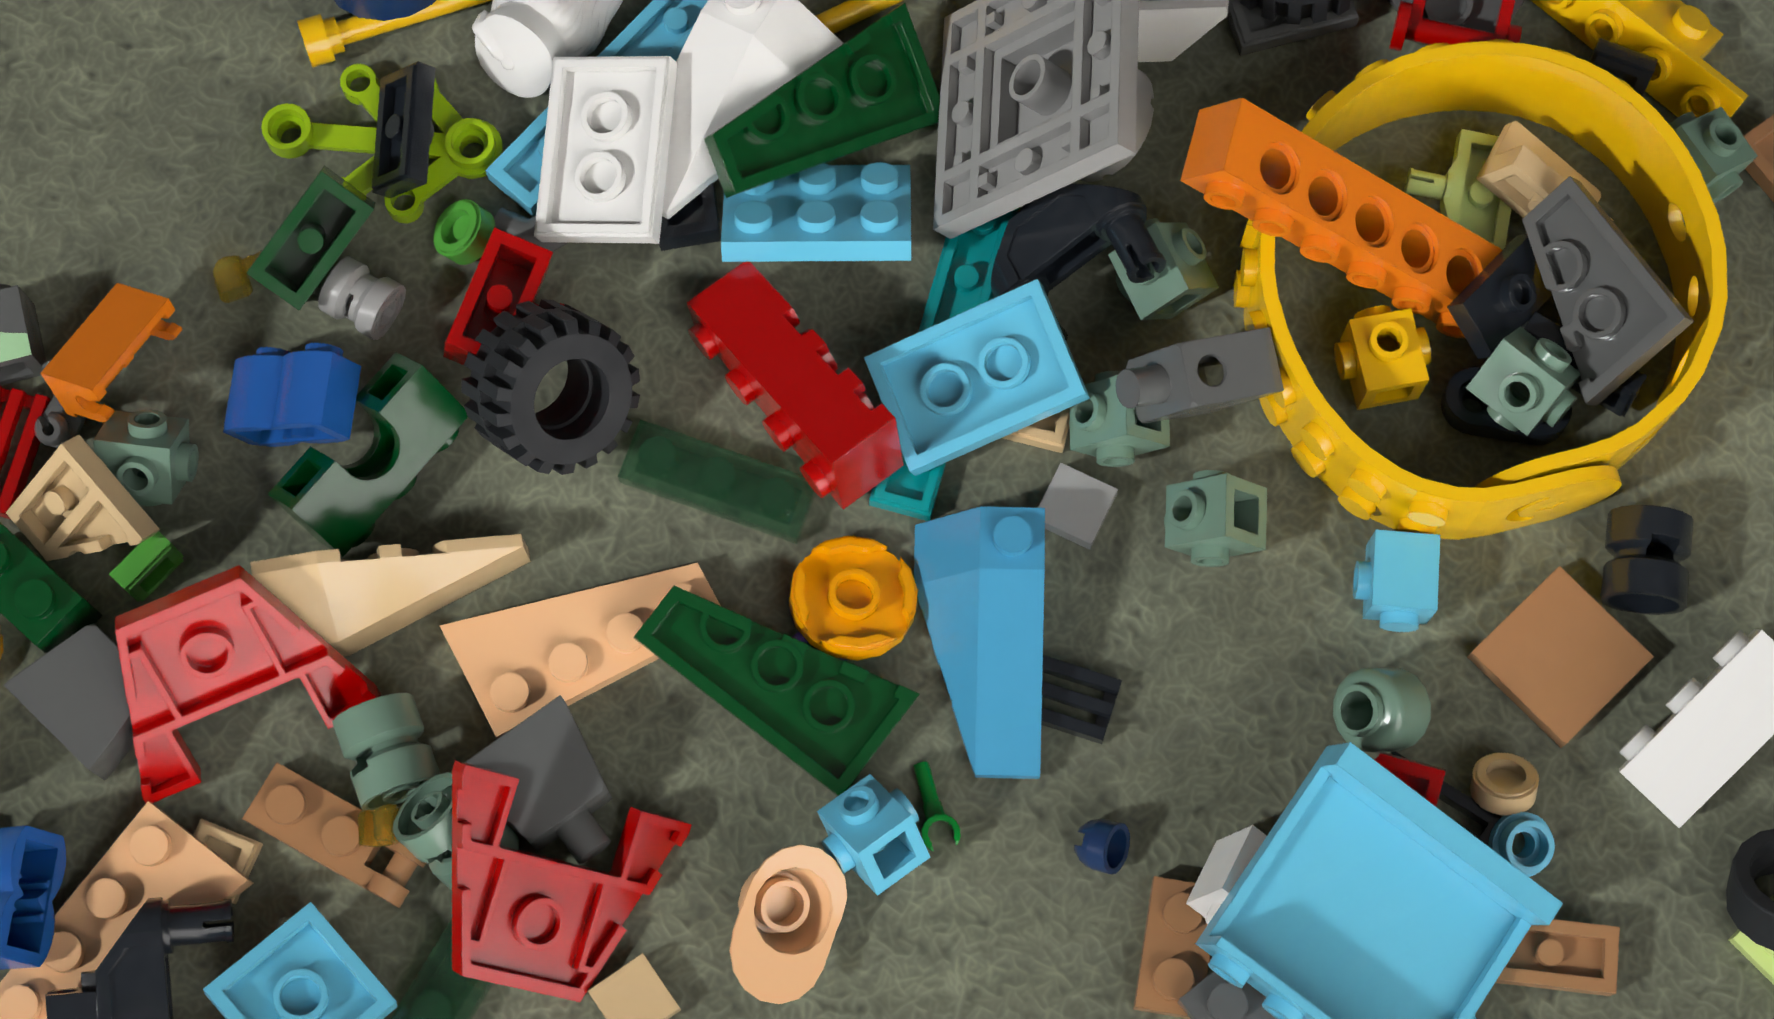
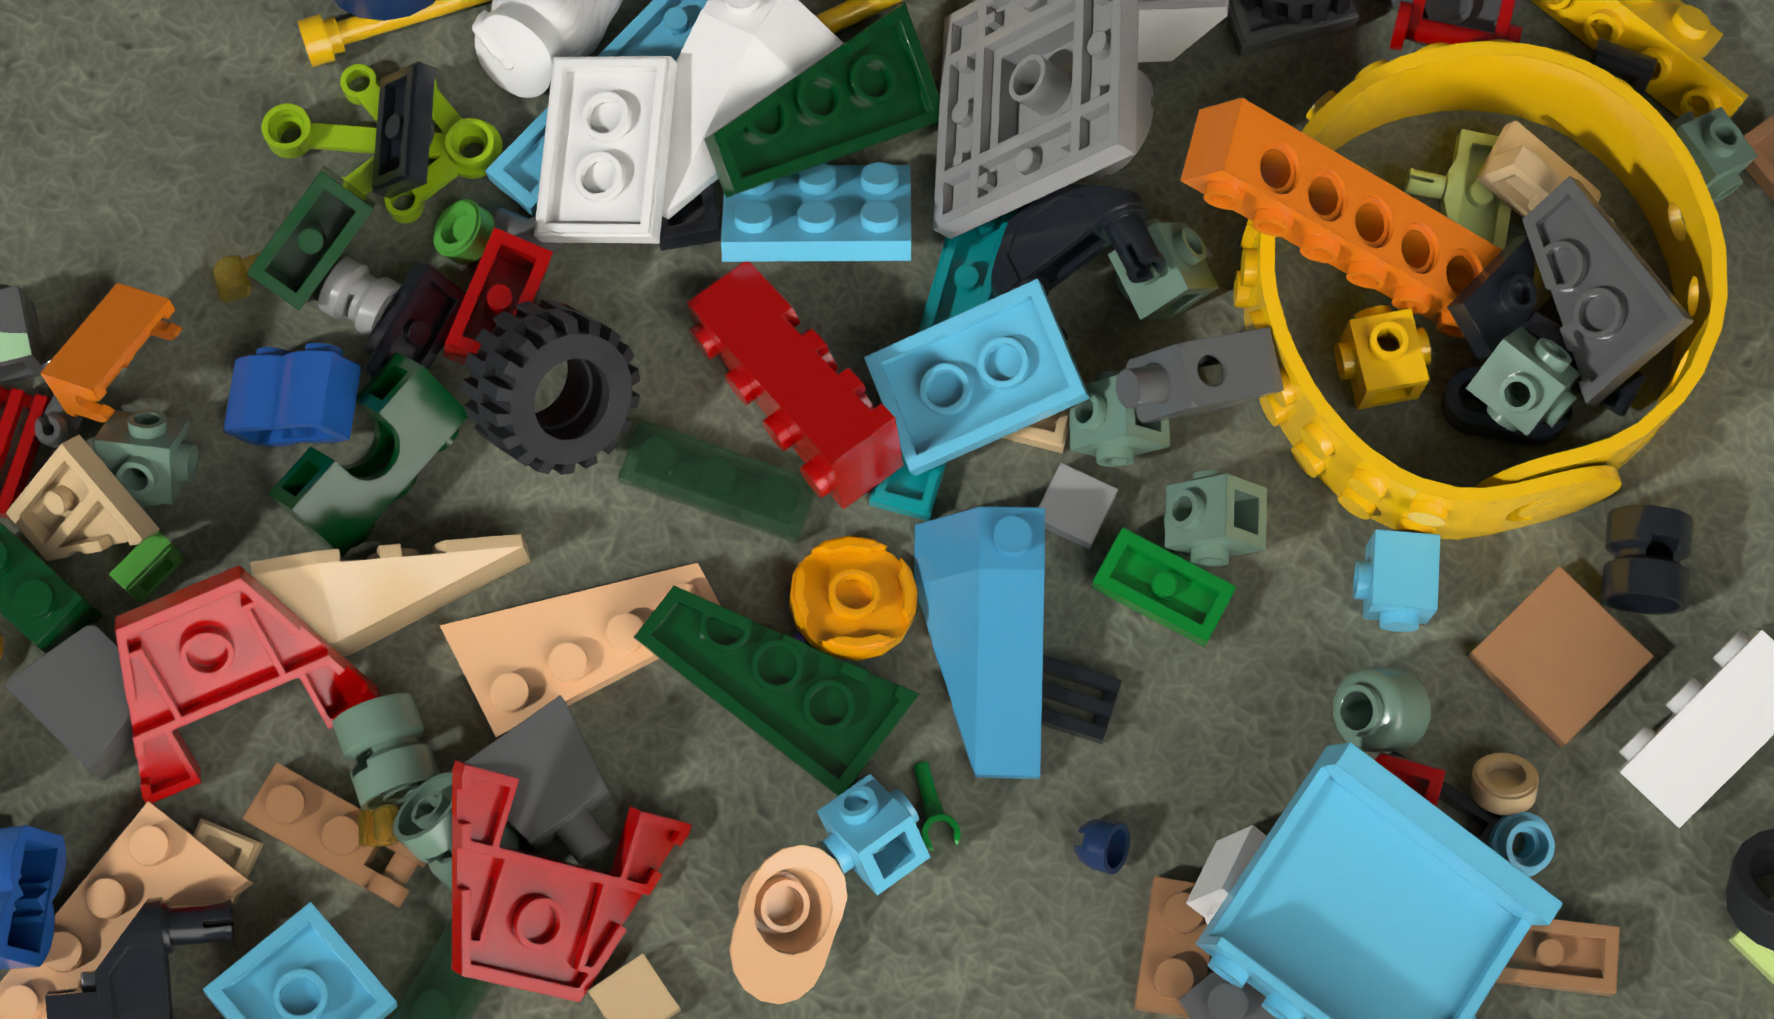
(414, 321): none -> black plate
(1163, 587): none -> green plate

